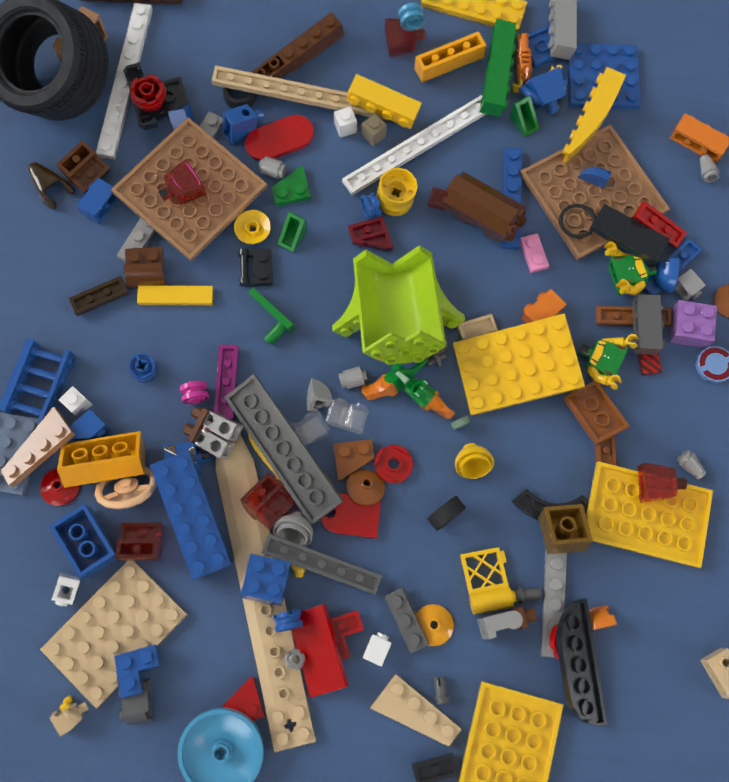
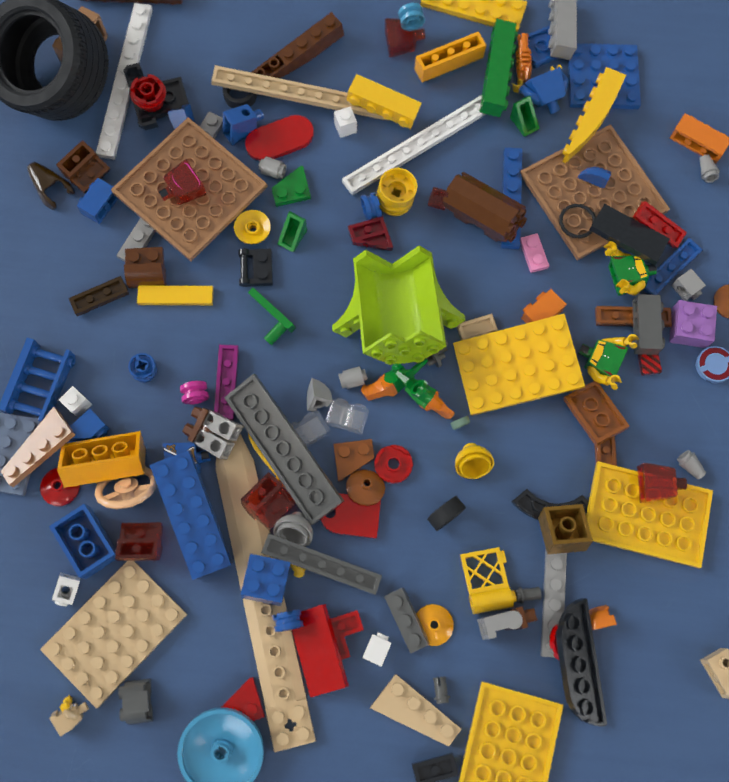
(129, 668): blue plate -> none
(290, 663): light grey plate -> none
(373, 129): dark tan brick -> none
(667, 274): blue brick -> none

